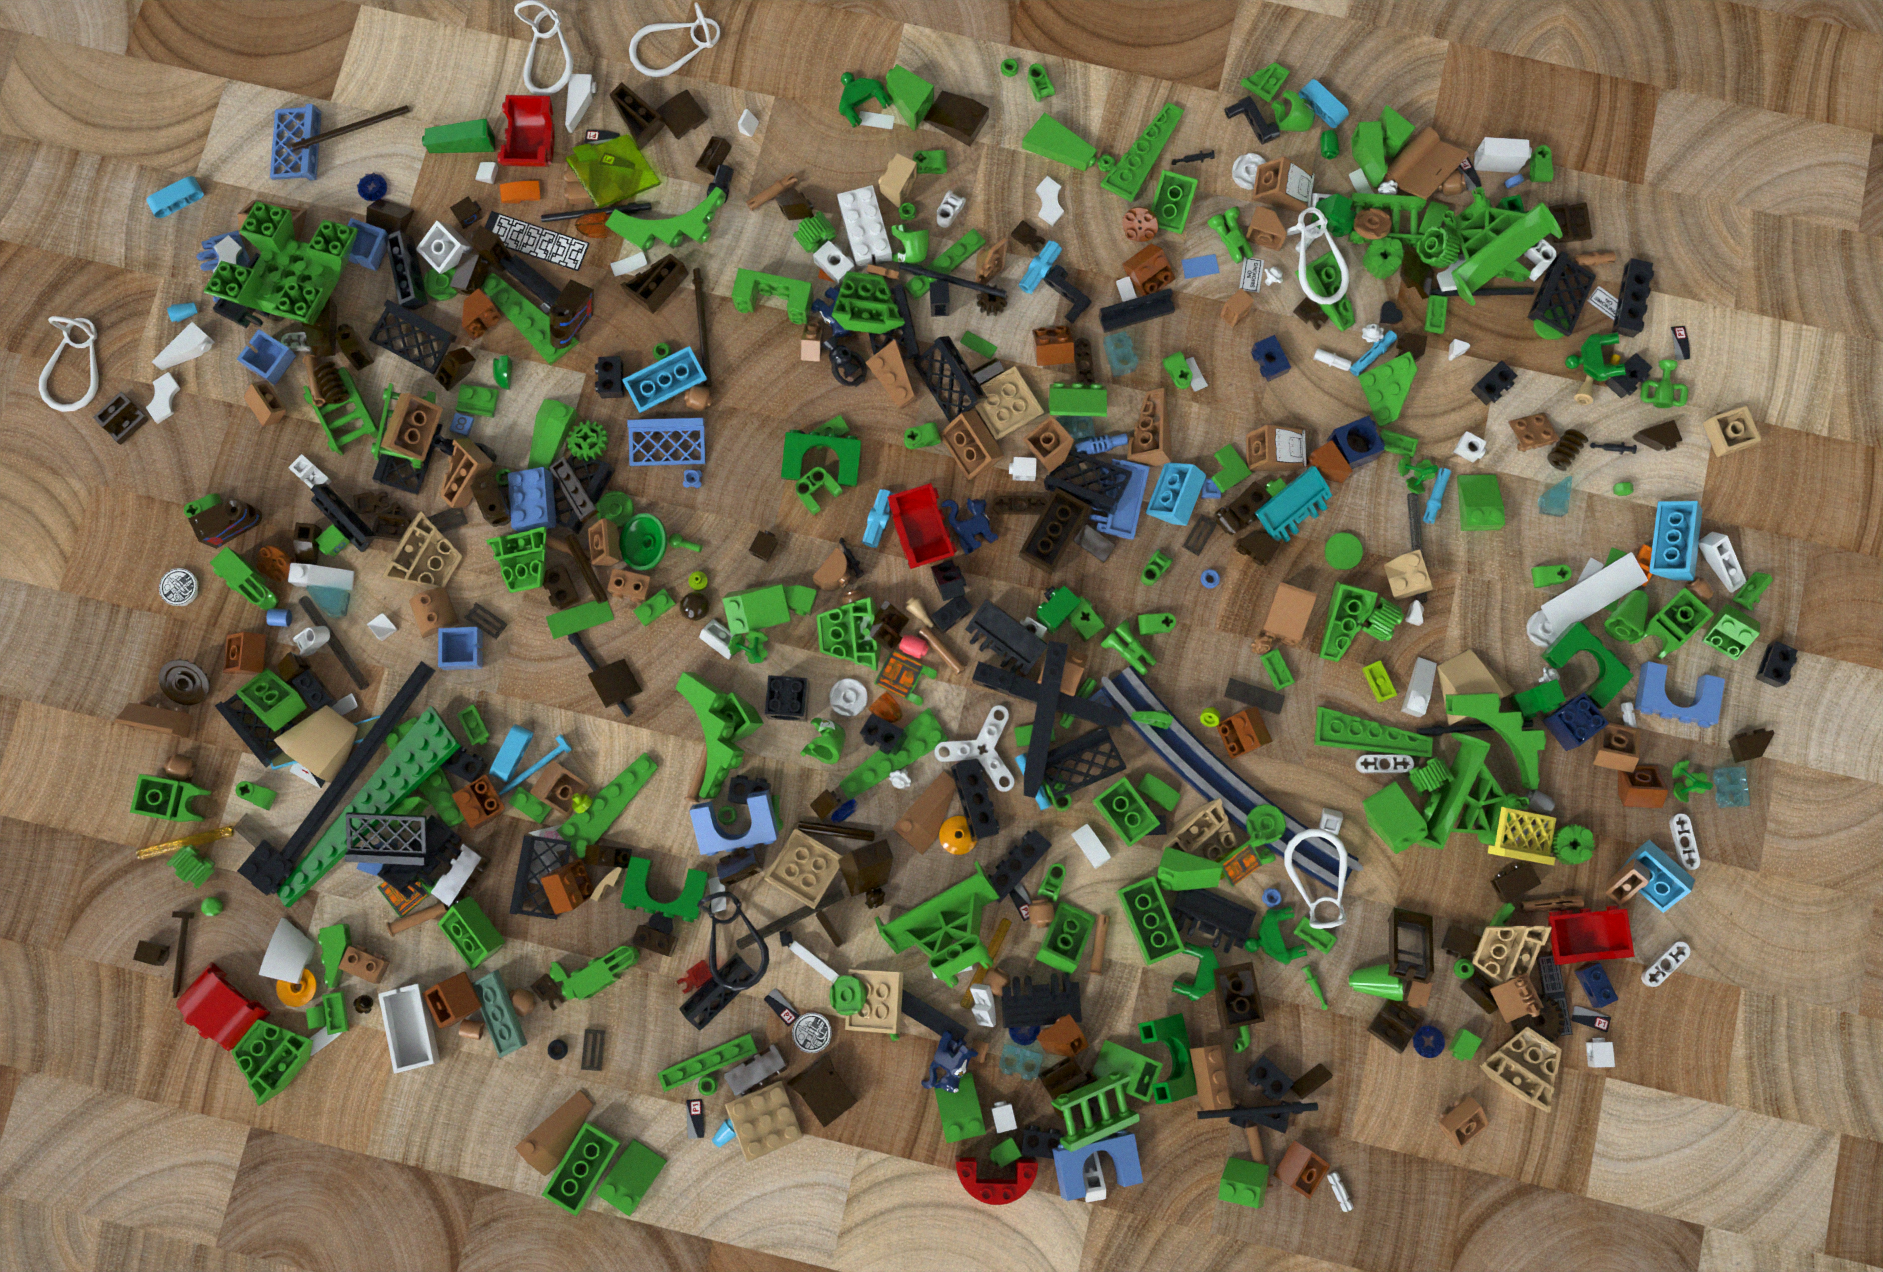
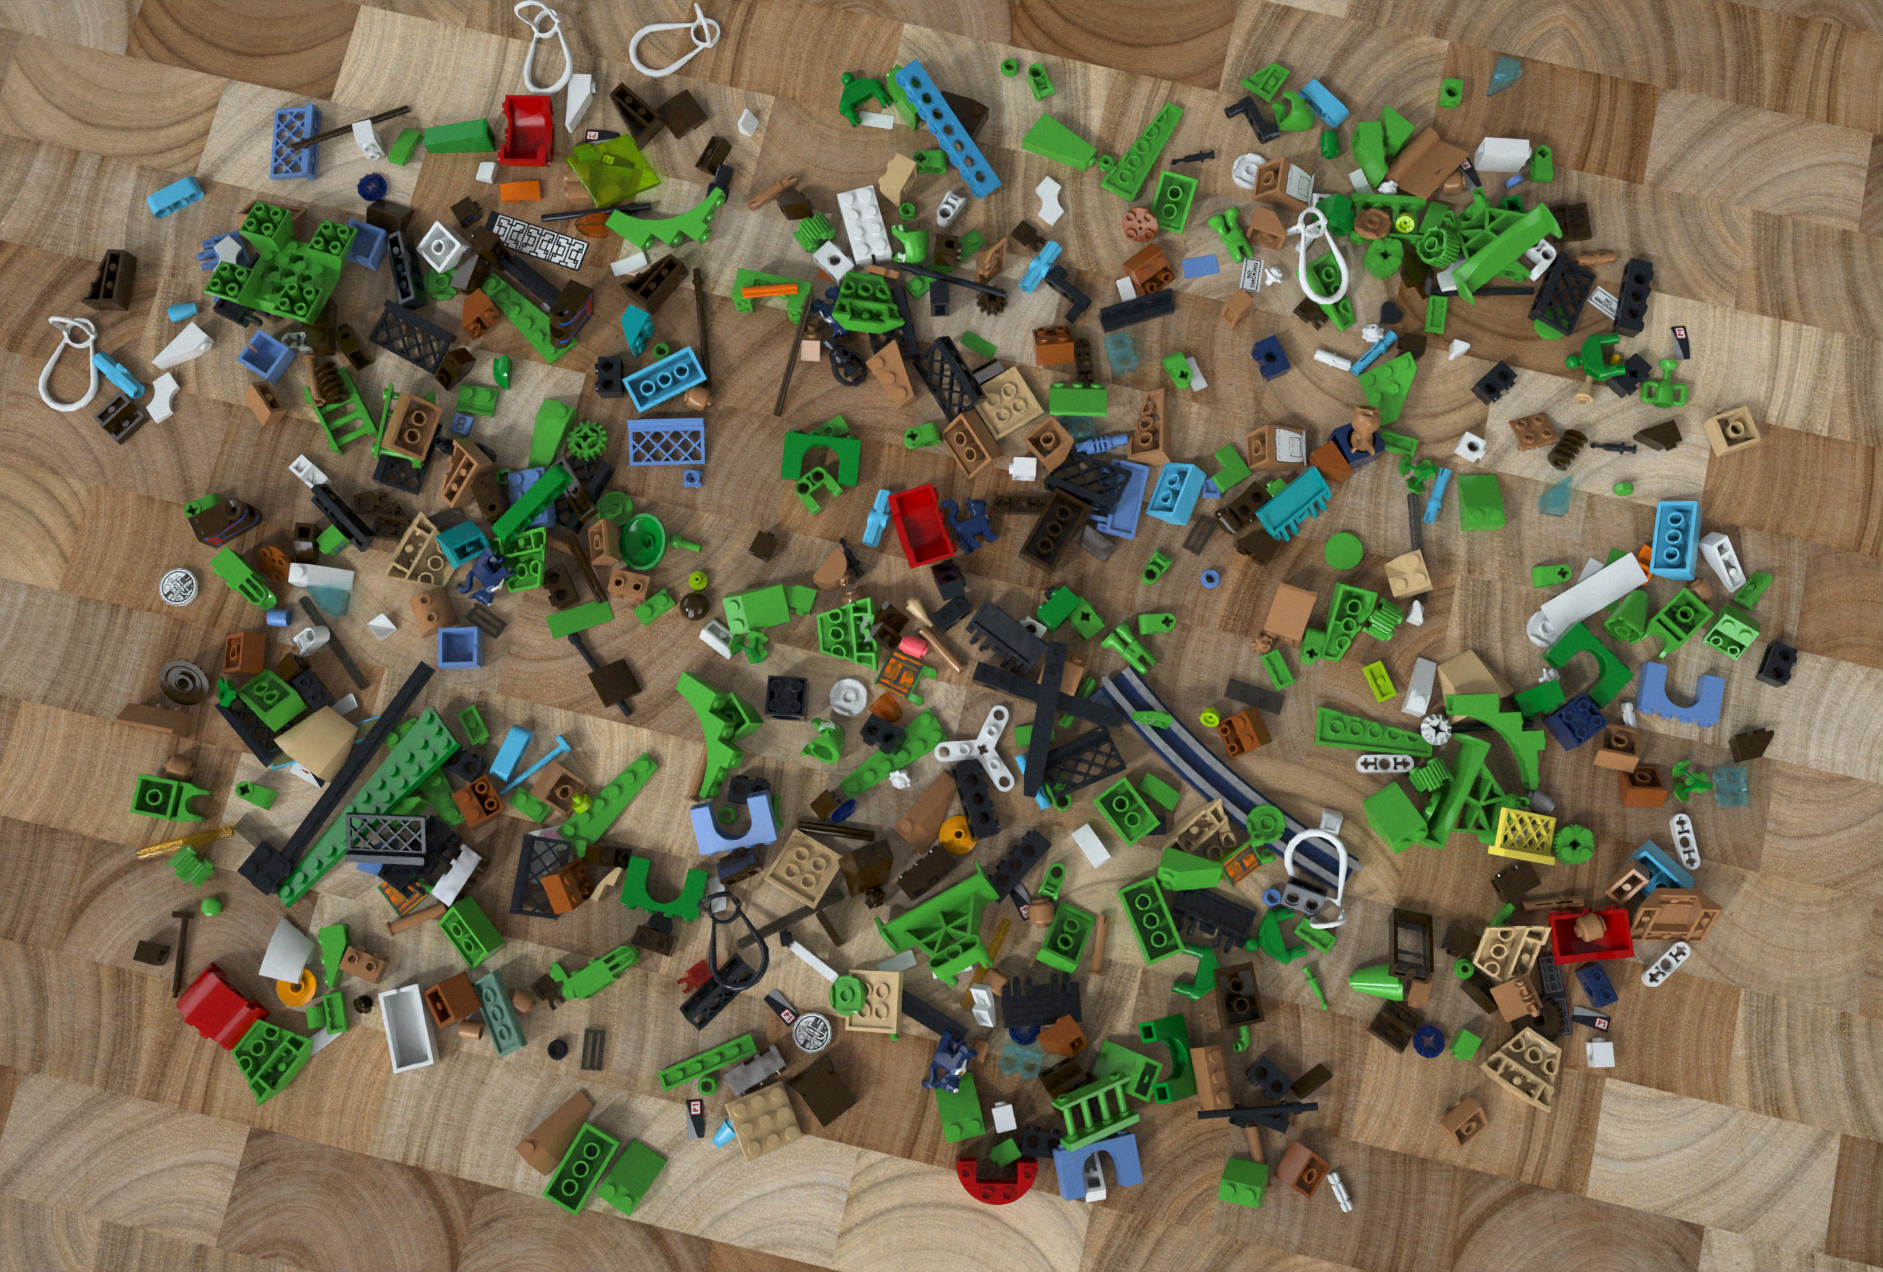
(113, 283): none -> dark brown wedge
(118, 375): none -> medium azure piece
(227, 691): none -> green plate
(368, 139): none -> white brick
(403, 147): none -> bright green slope
(462, 544): none -> teal slope
(488, 575): none -> dark blue animal
(532, 503): none -> green beam
(637, 328): none -> teal slope
(769, 290): none -> orange axle
(806, 309): none -> dark brown bar
(898, 962): none -> white sticker
(926, 872): none -> dark brown wedge
(947, 119): none -> dark azure brick
(947, 250): none -> dark brown brick
(1305, 892): none -> black brick
(1312, 642): none -> bright green piece
(1365, 422): none -> medium nougat animal
(1405, 222): none -> lime tile
(1429, 733): none -> white gear
(1451, 86): none -> bright green brick
(1504, 75): none -> clear light blue slope
(1590, 927): none -> medium nougat head
(1674, 916): none -> medium nougat slope

